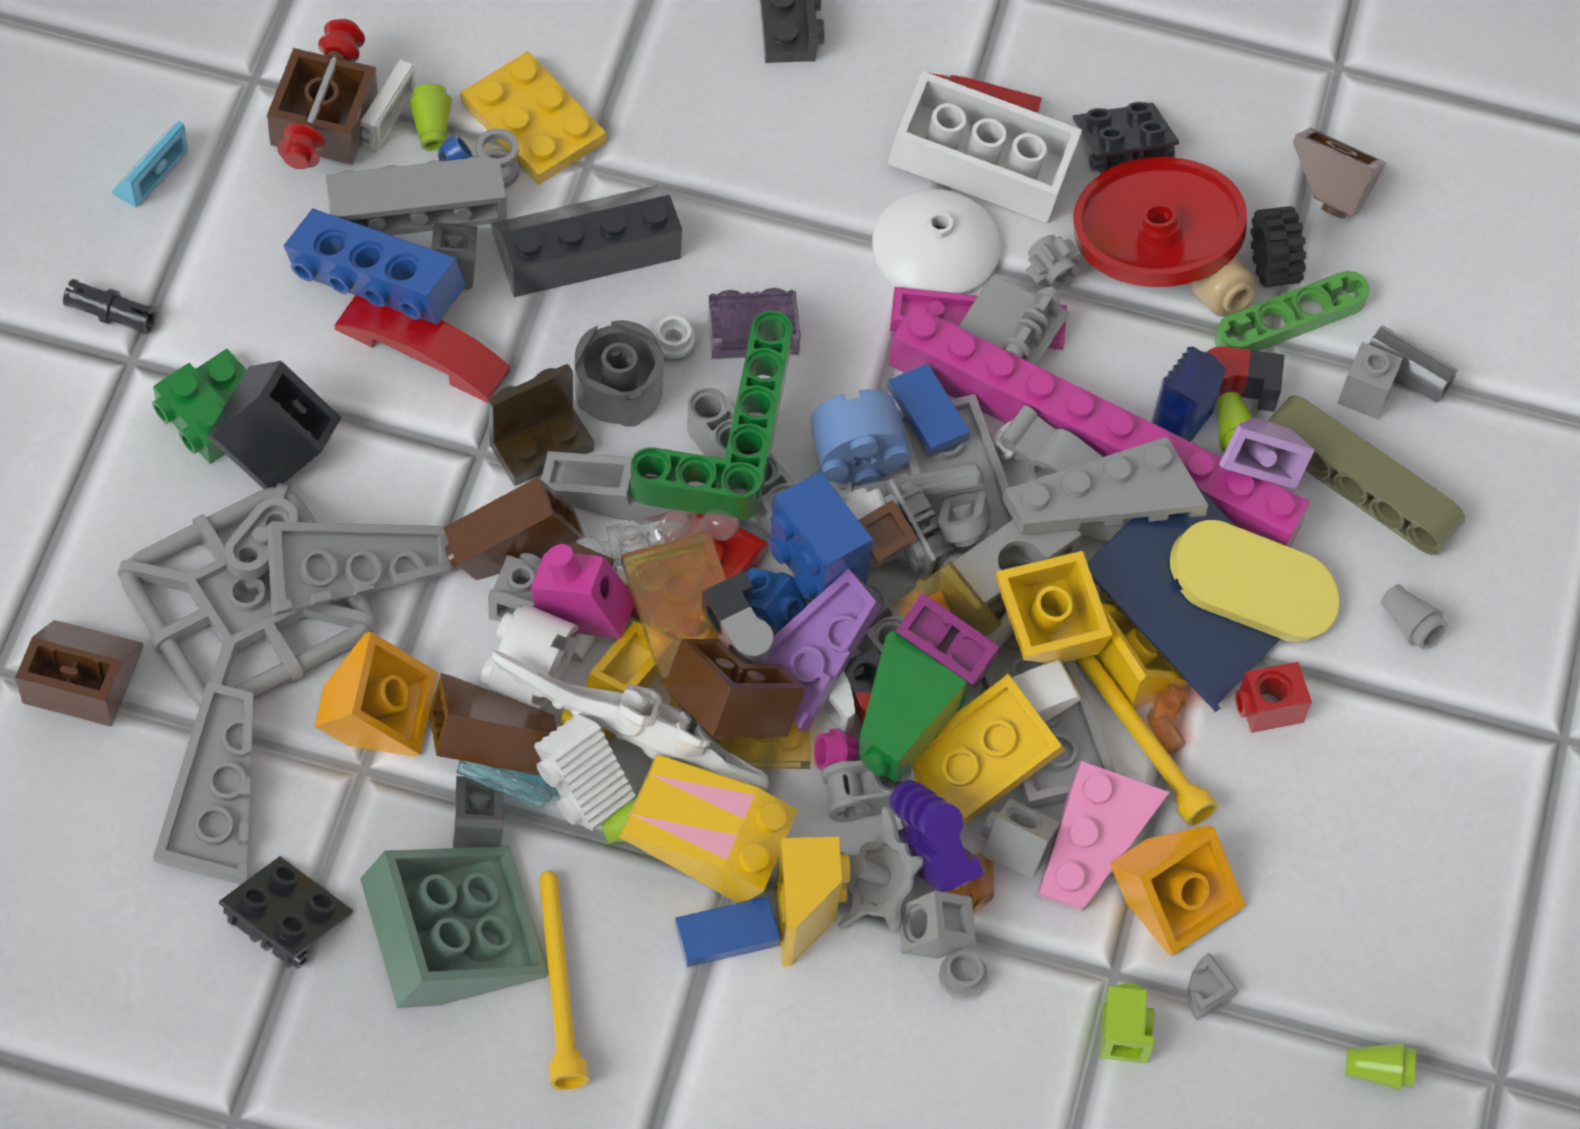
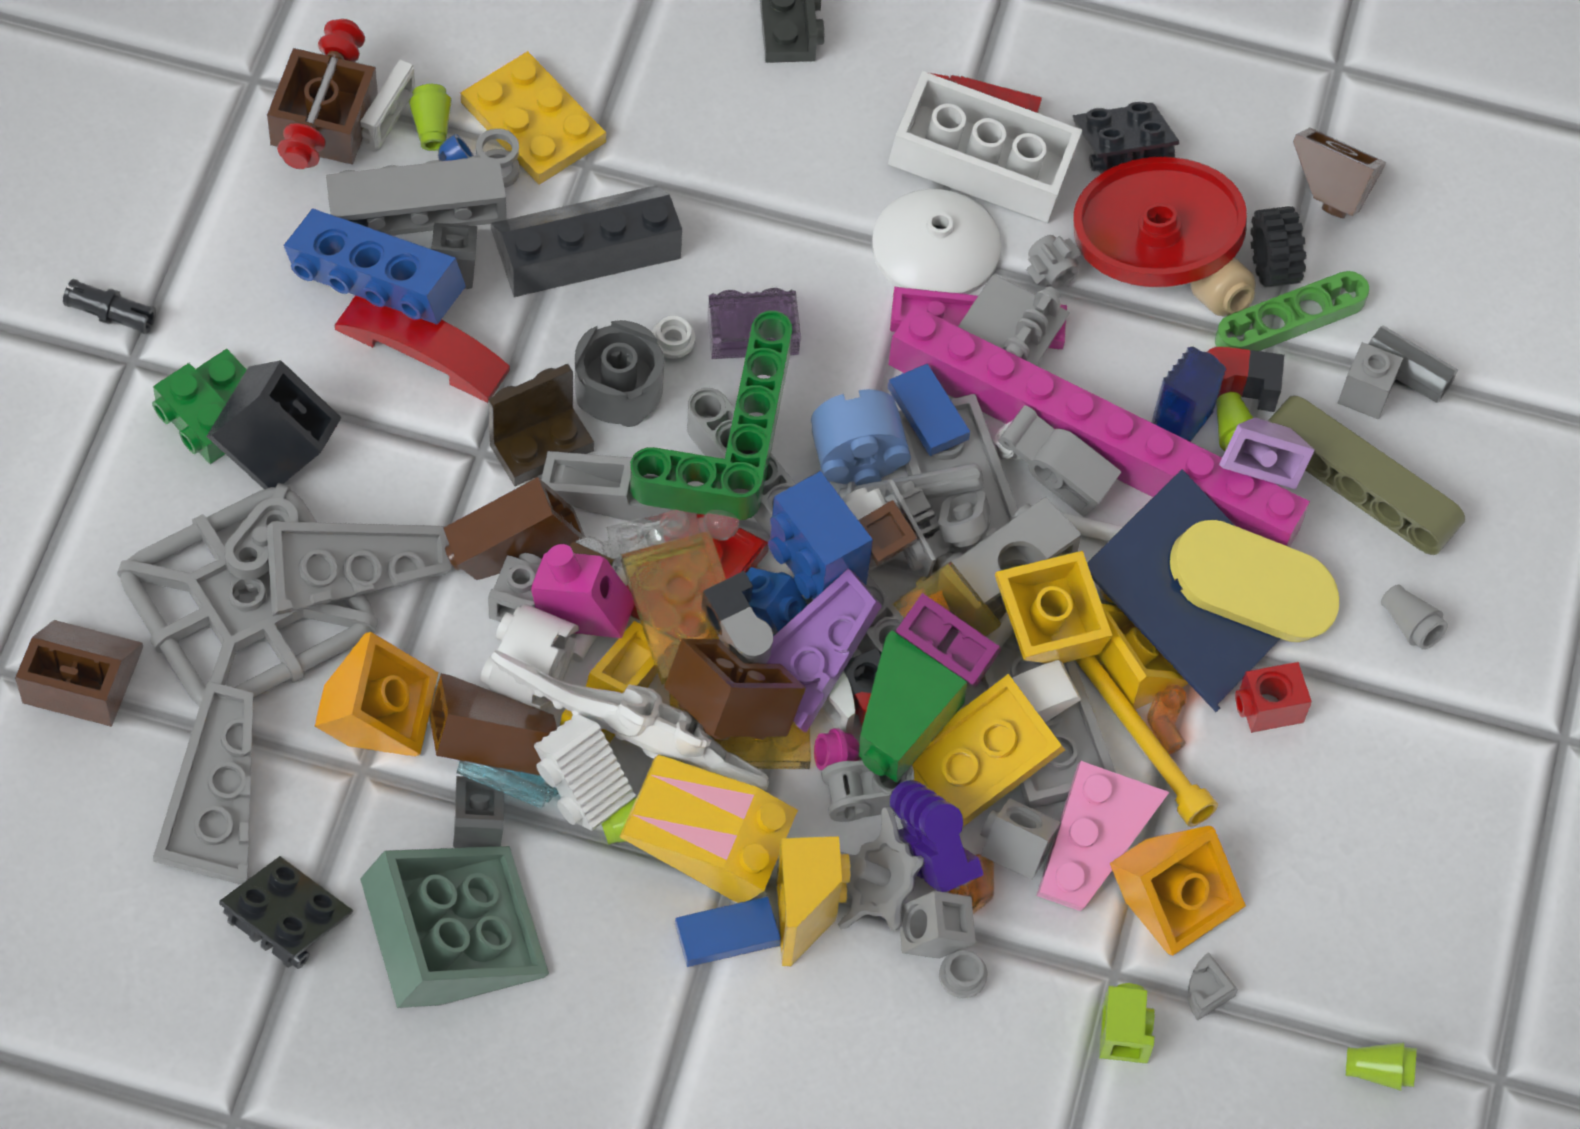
(153, 166): medium azure slope -> none
(568, 1067): yellow piece -> none
(1107, 490): light grey wing -> none

